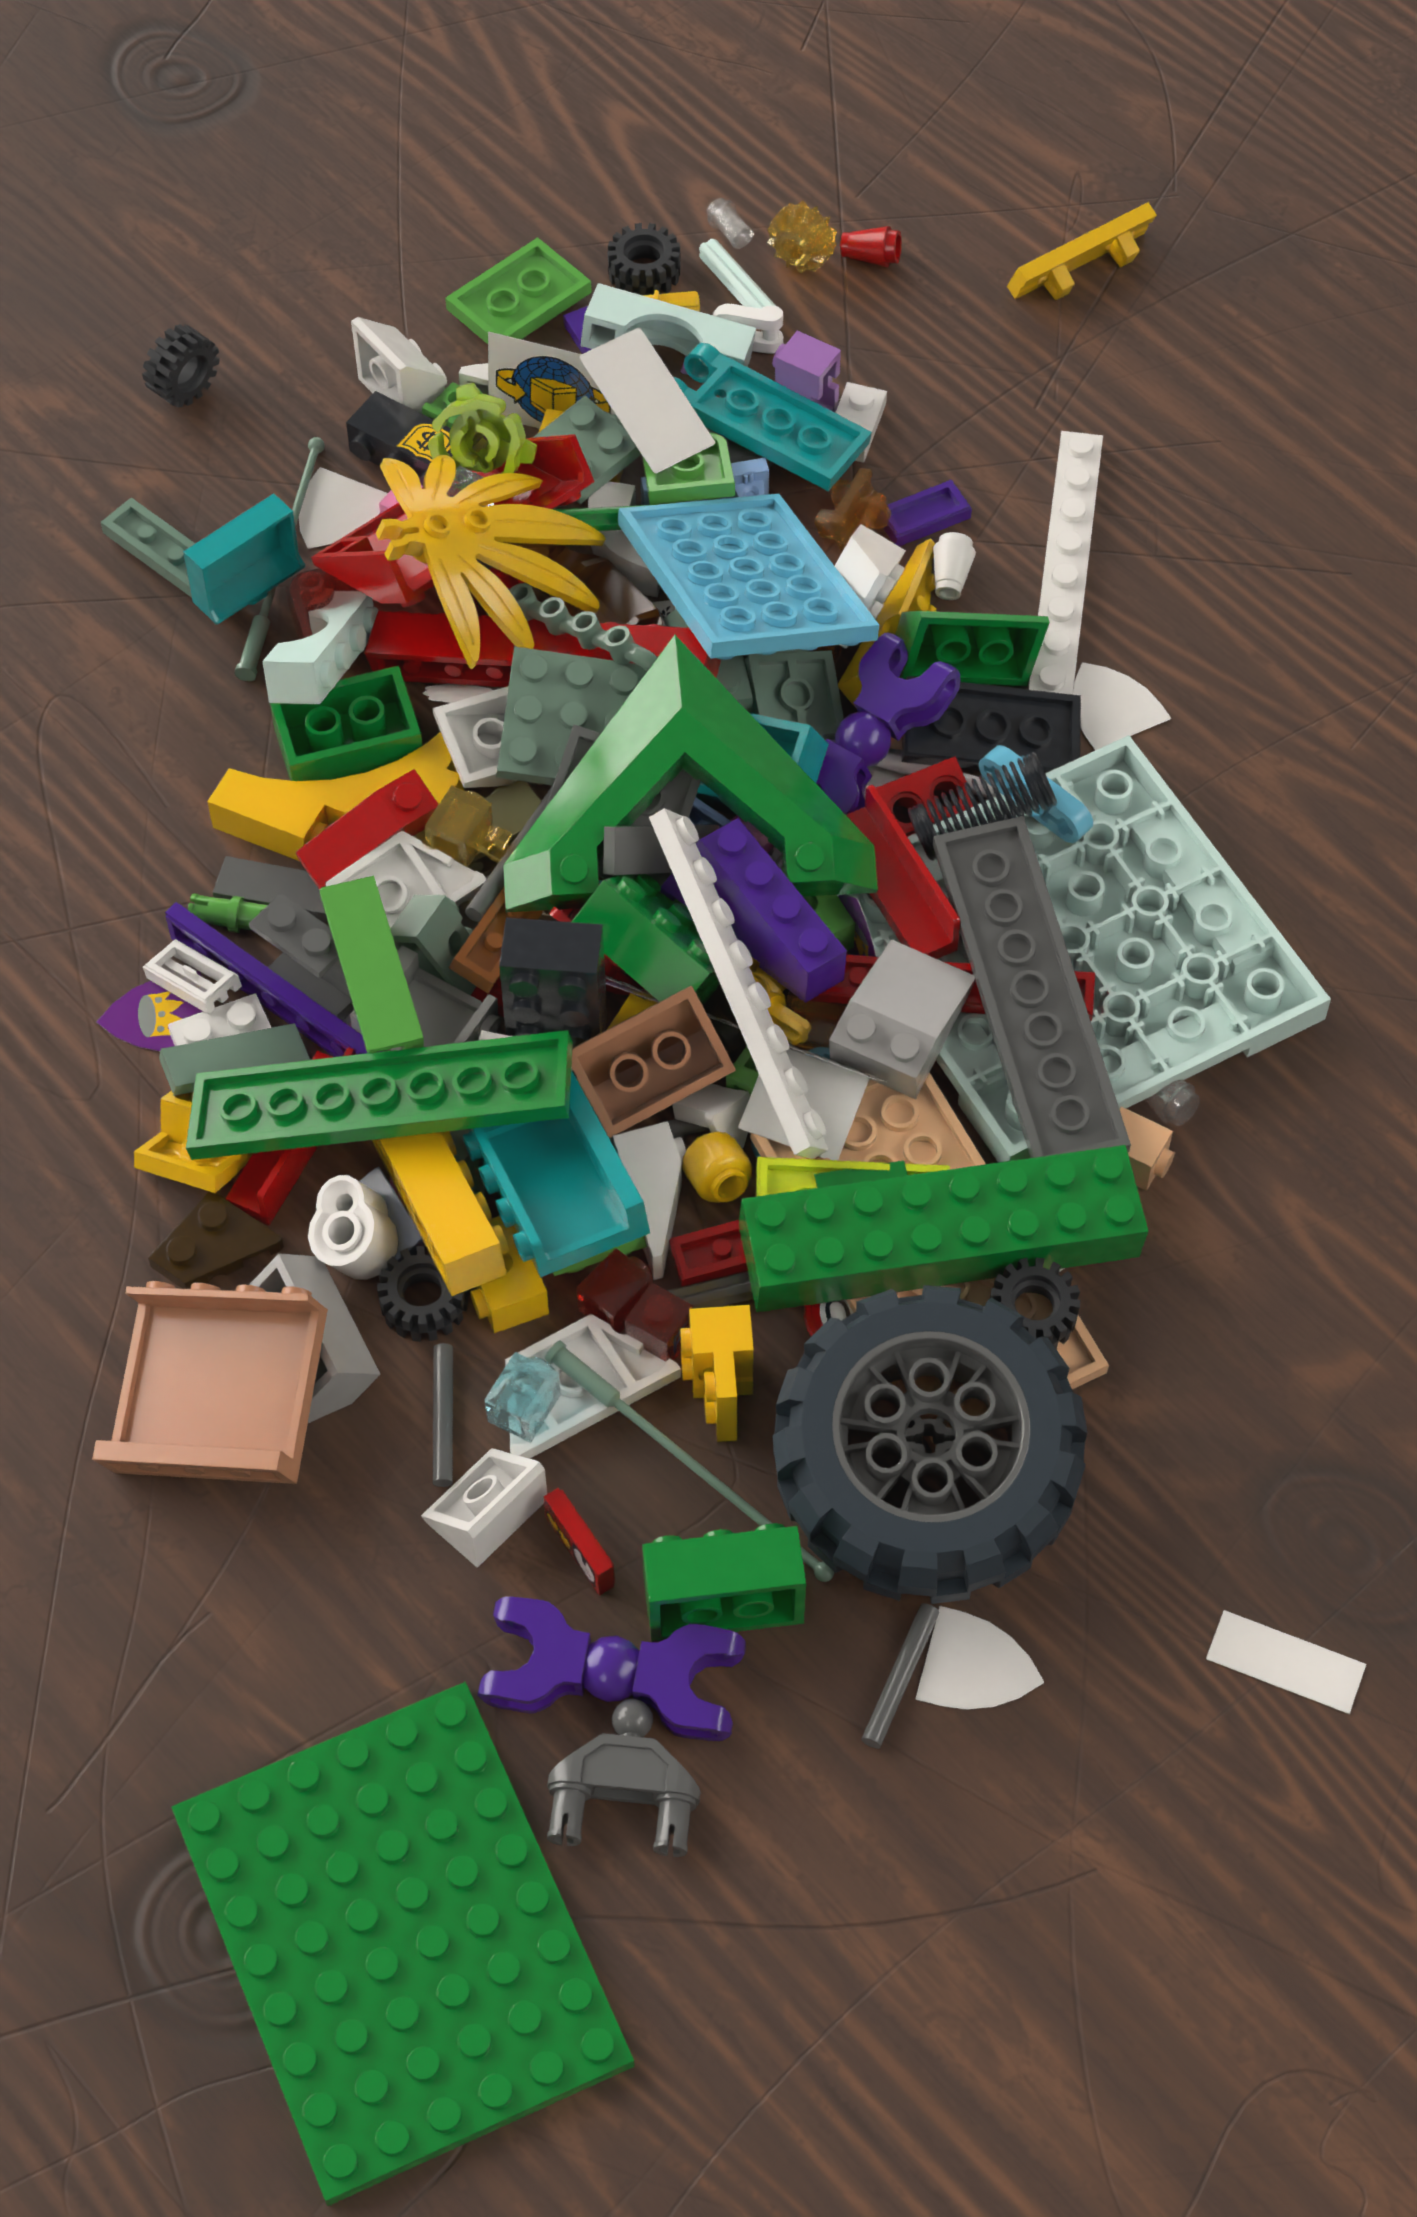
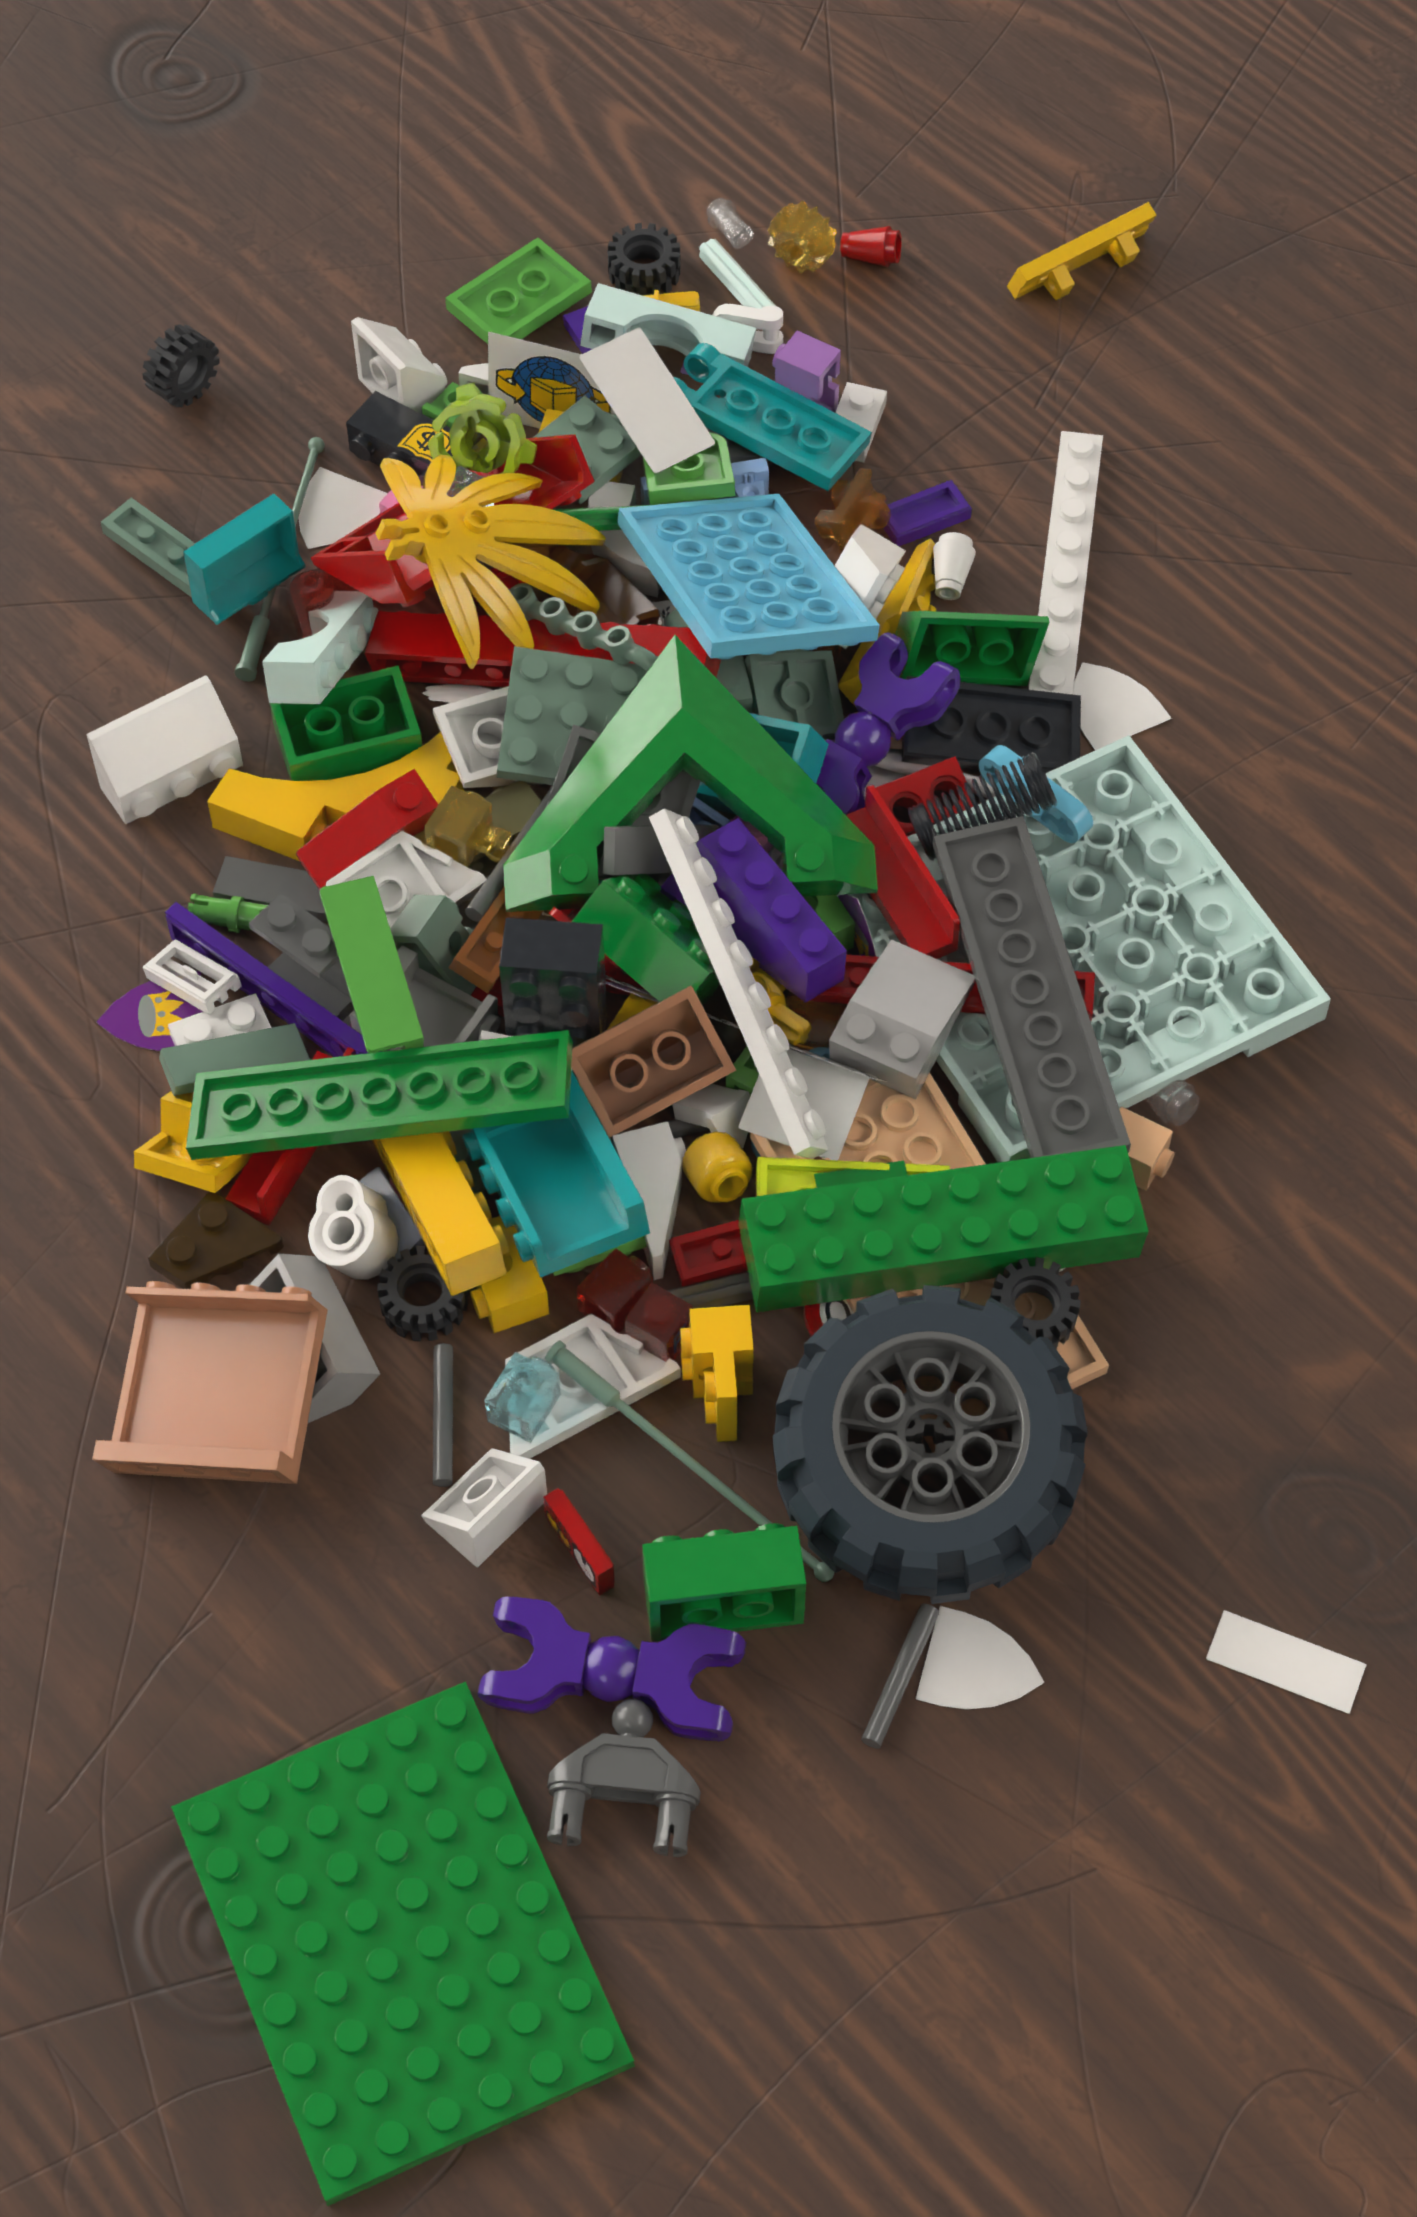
(164, 750): none -> white slope

